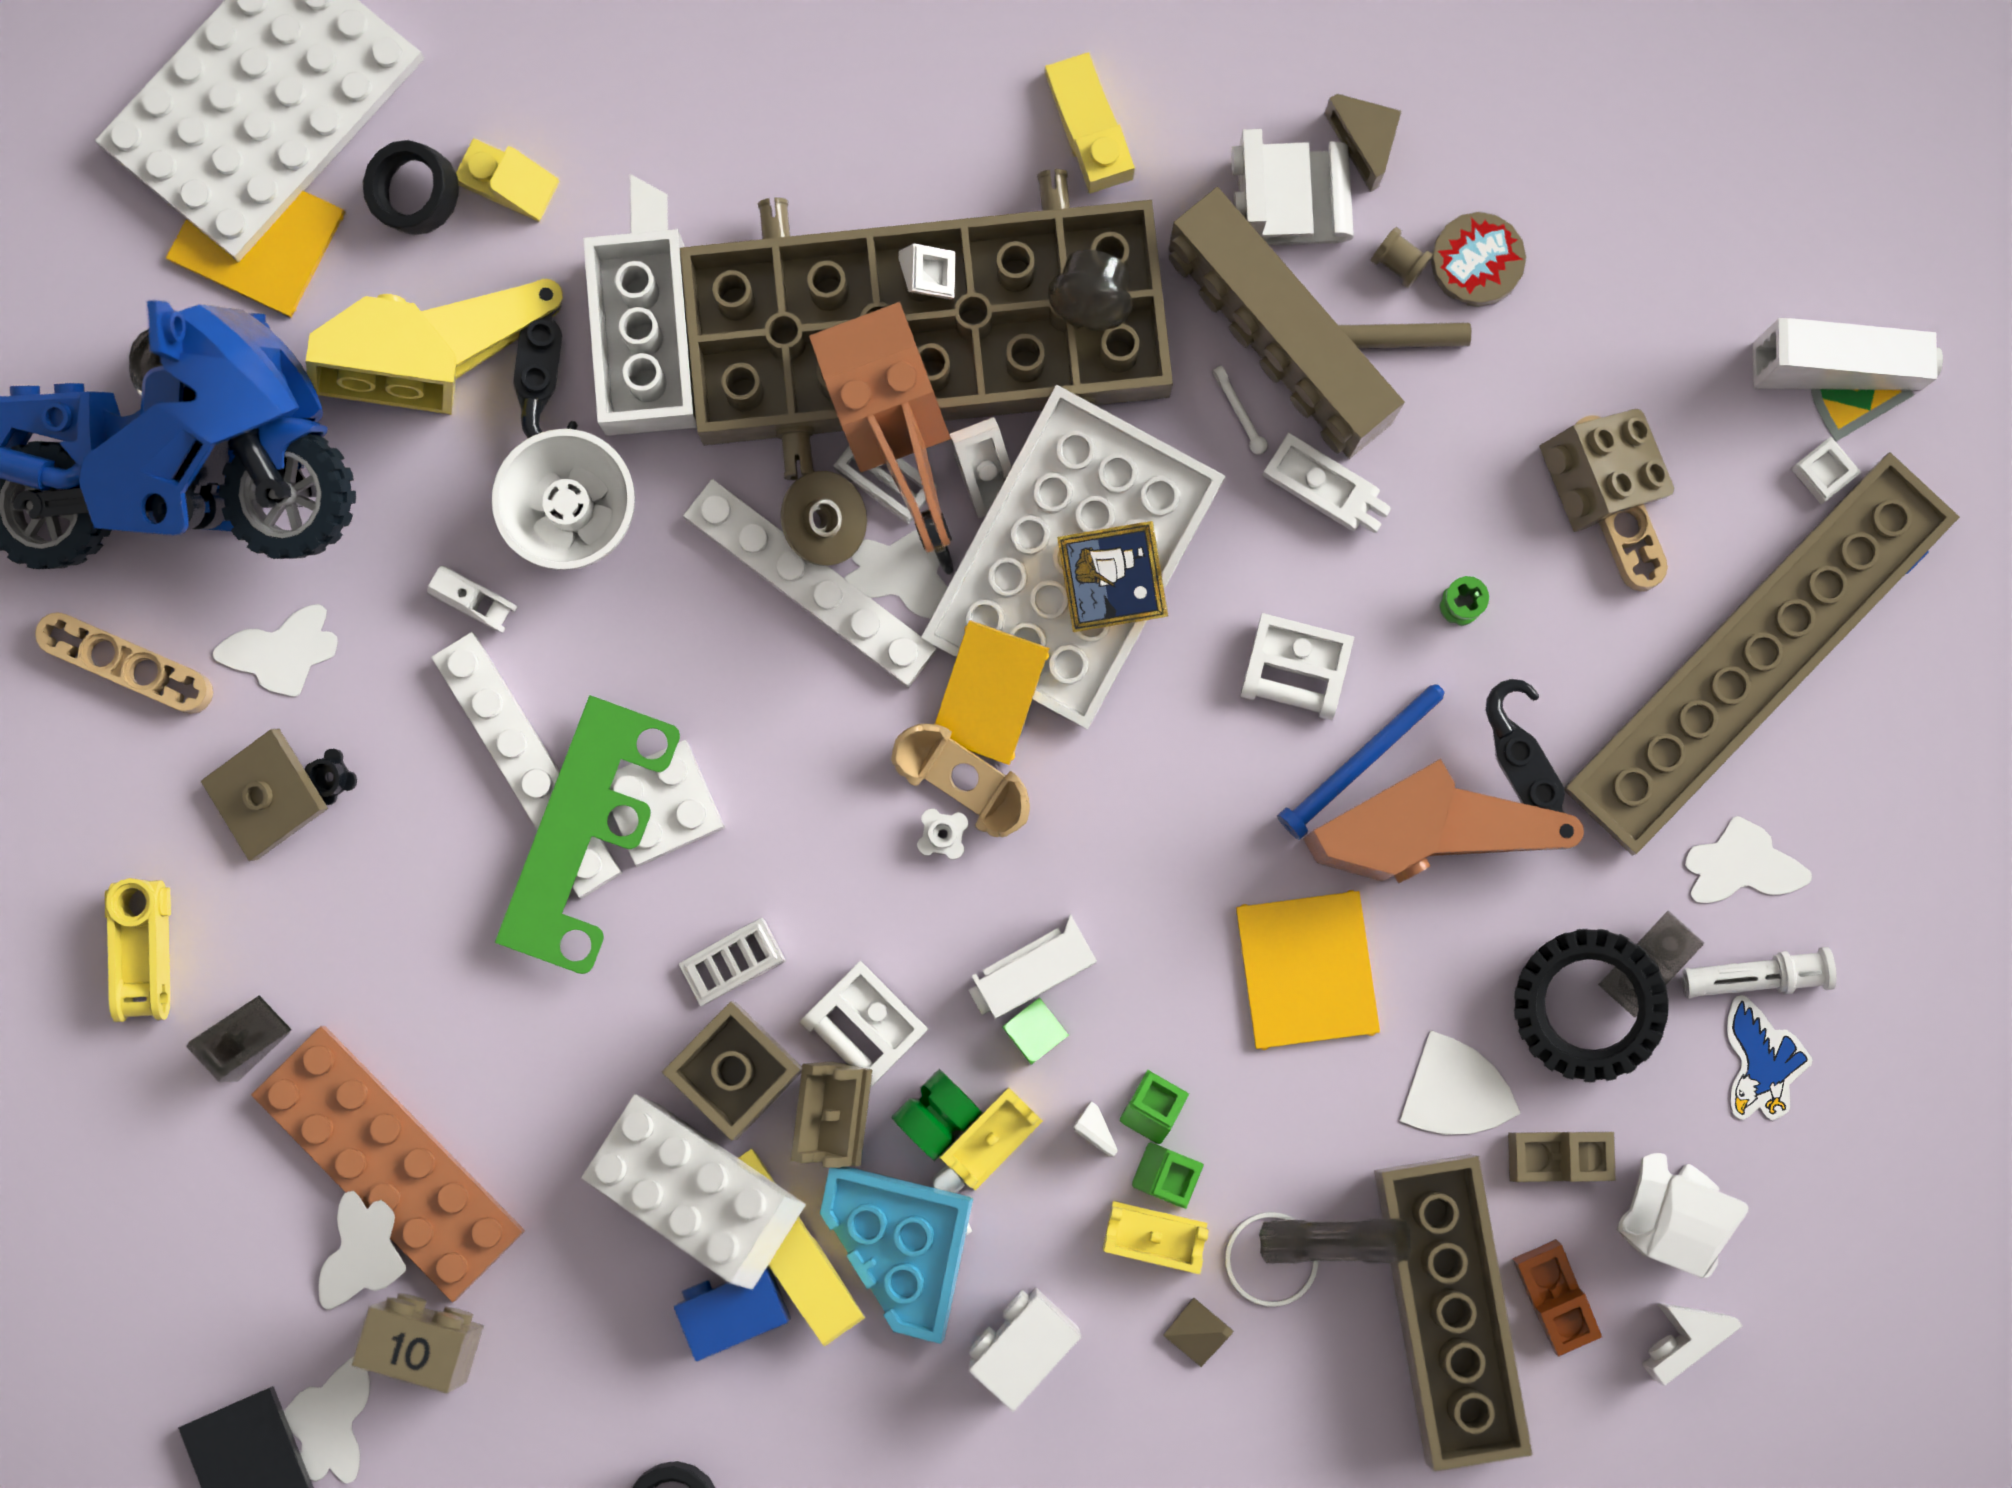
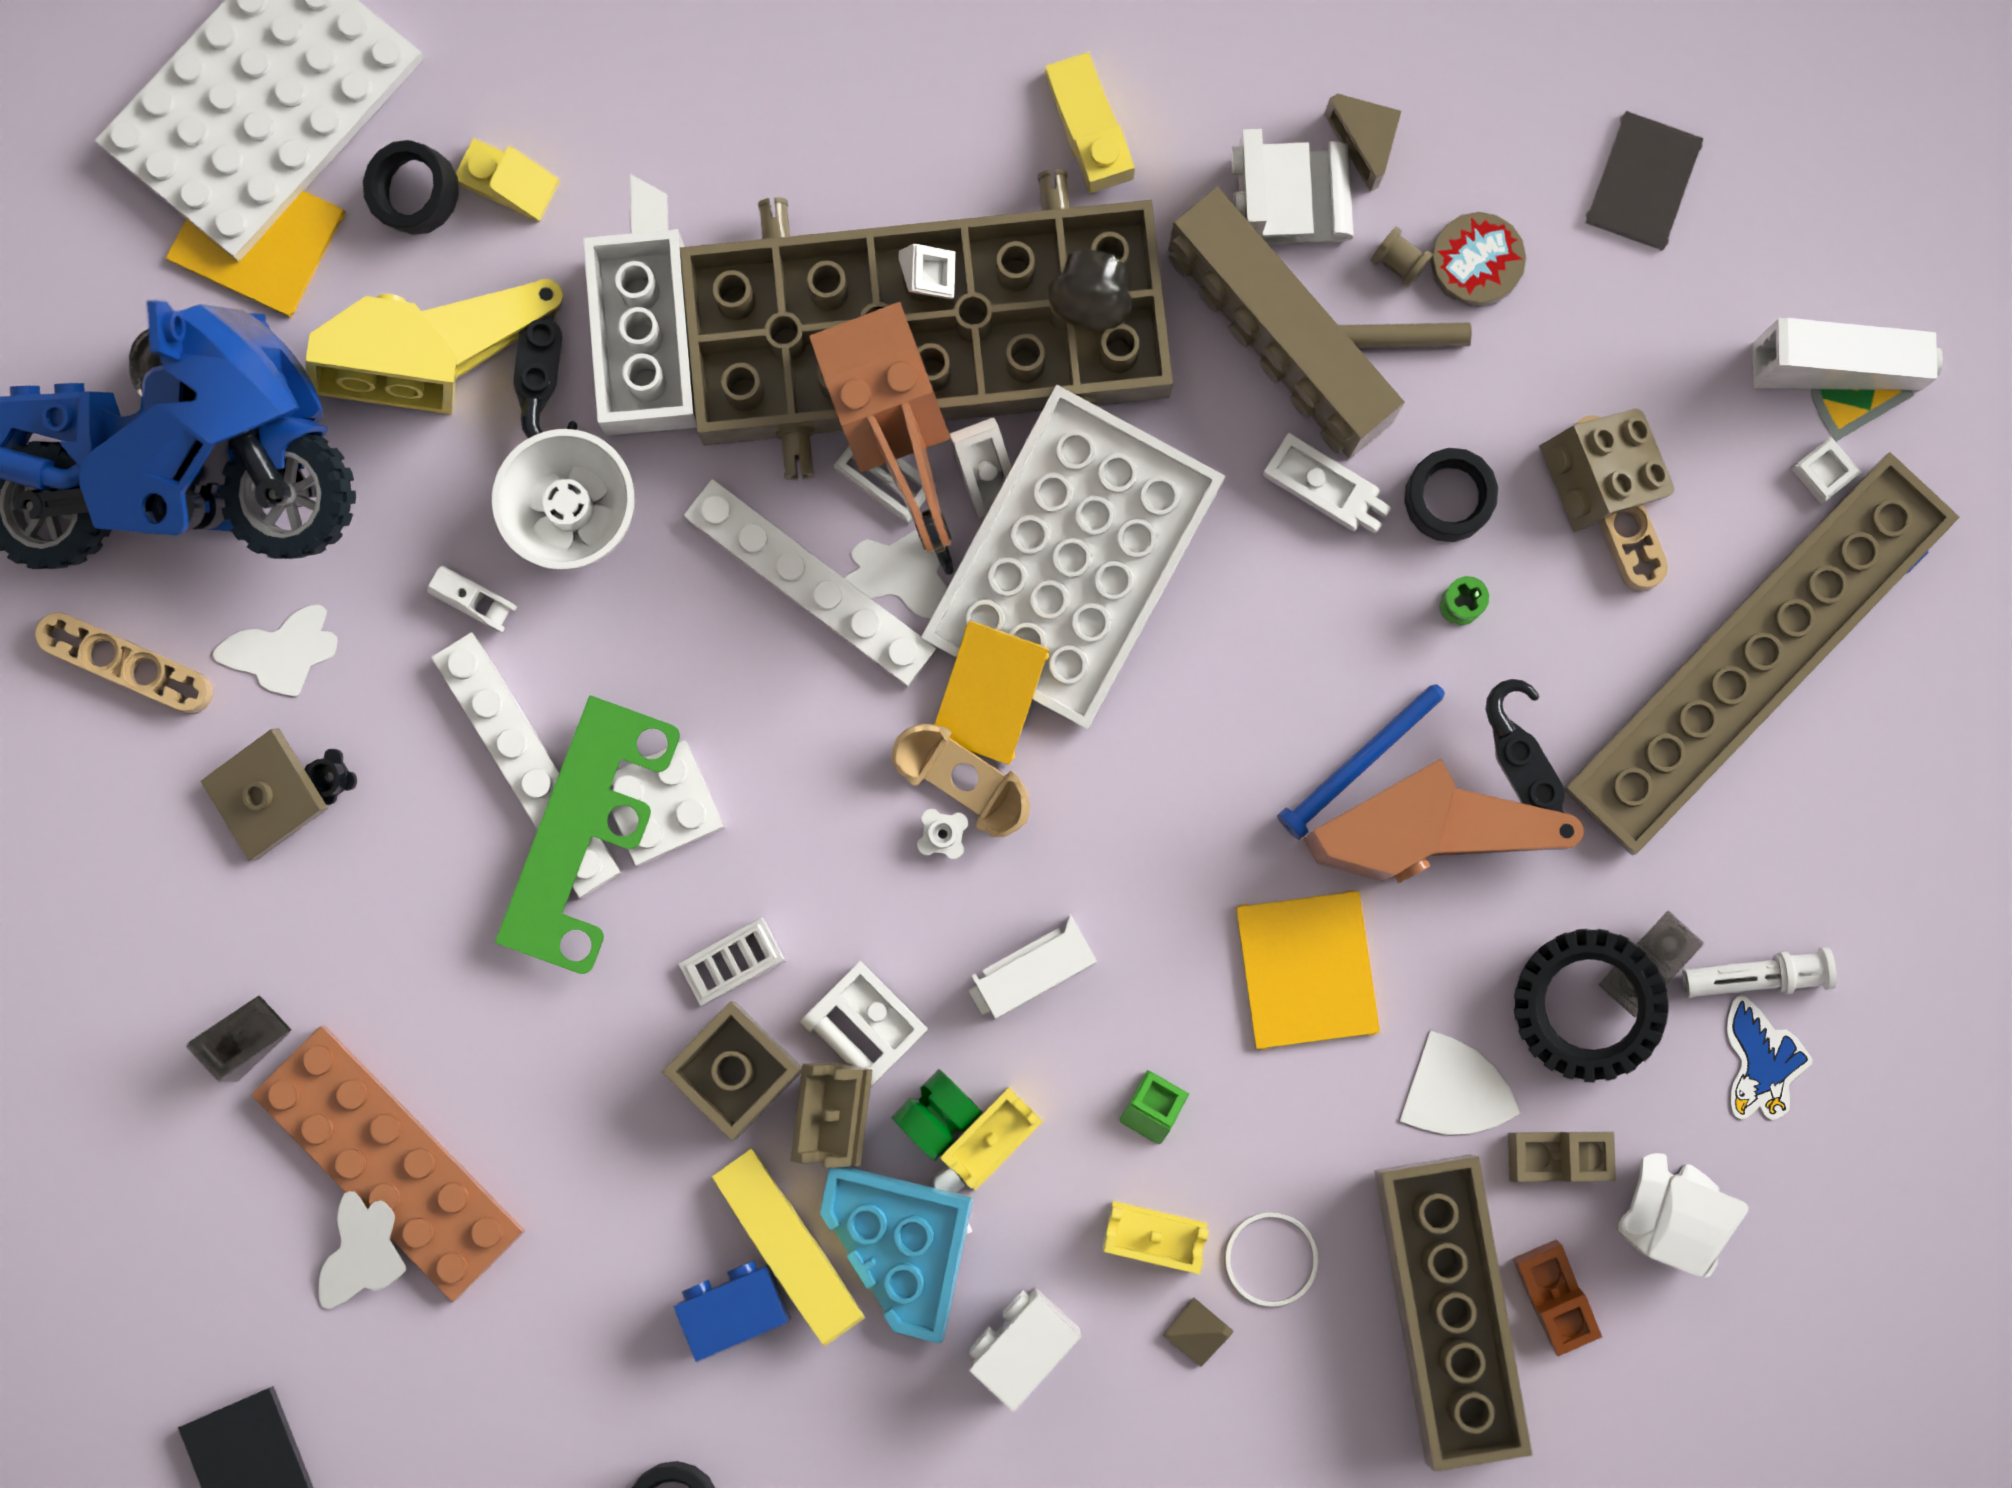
(138, 950): light yellow piece -> none
(324, 1423): white sticker -> none
(418, 1343): dark tan brick -> none
(693, 1192): white brick -> none
(840, 513): dark tan dish -> none
(1035, 1031): slope -> none
(1094, 1129): white slope -> none
(1113, 576): tile -> none
(1167, 1175): bright green slope -> none
(1257, 444): white hinge -> none
(1299, 650): white plate -> none
(1335, 1241): clear smoke axle -> none
(1466, 462): none -> black tyre
(1644, 180): none -> clear smoke piece
(1699, 1334): white slope -> none
(1743, 859): white sticker -> none

